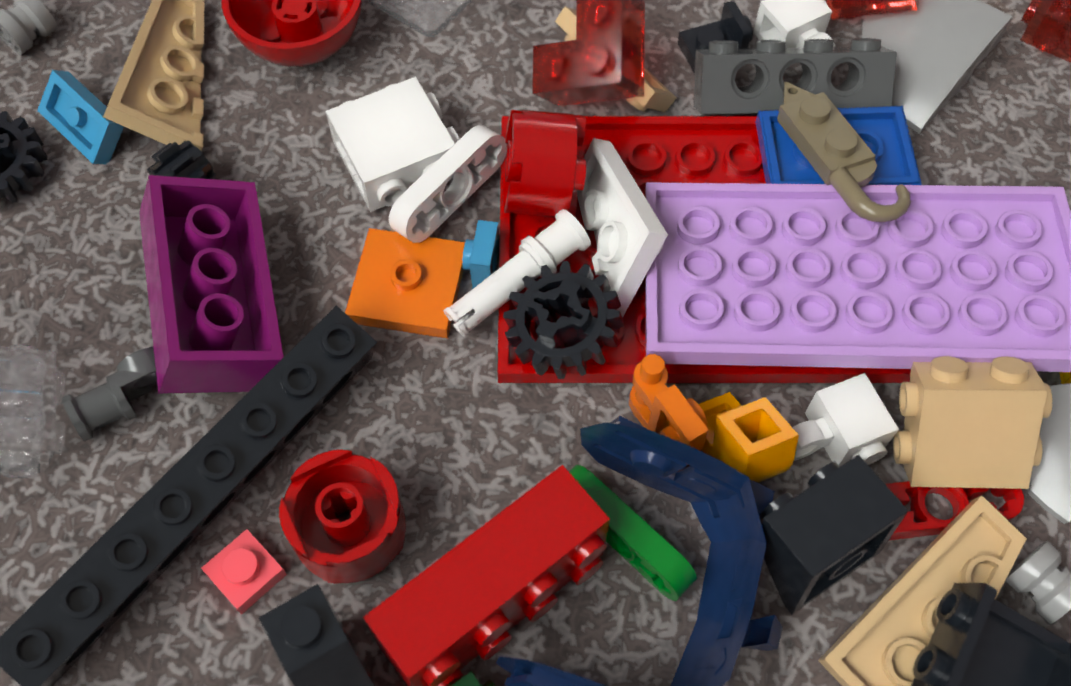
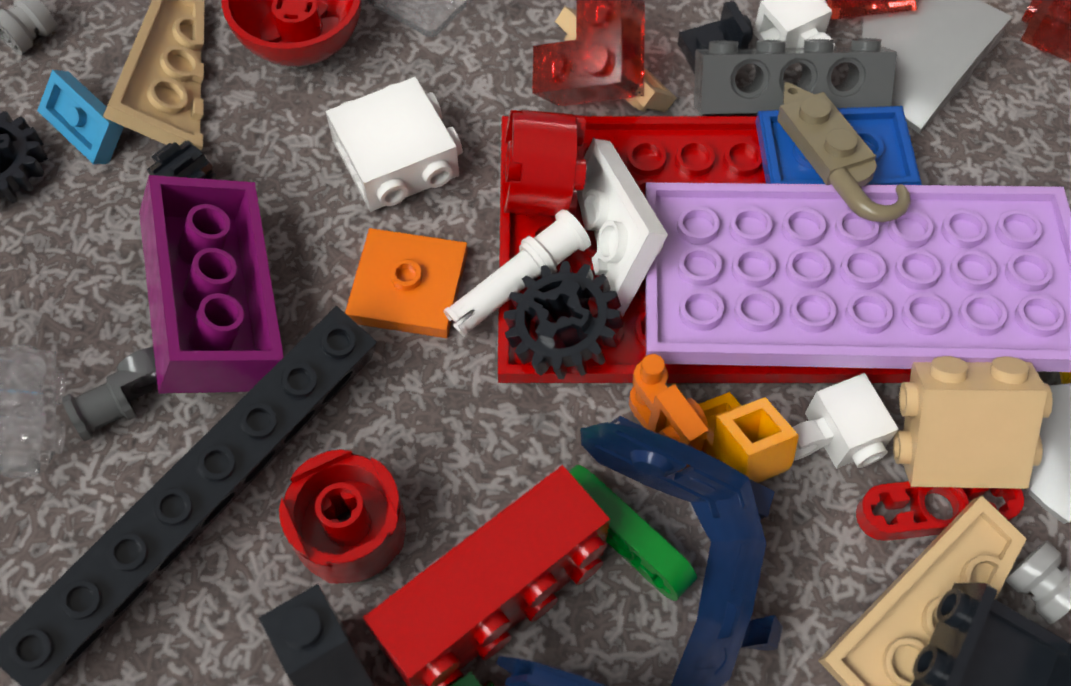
(244, 571): coral plate -> none
(426, 204): white beam -> none
(482, 253): dark azure plate -> none
(827, 530): black slope -> none

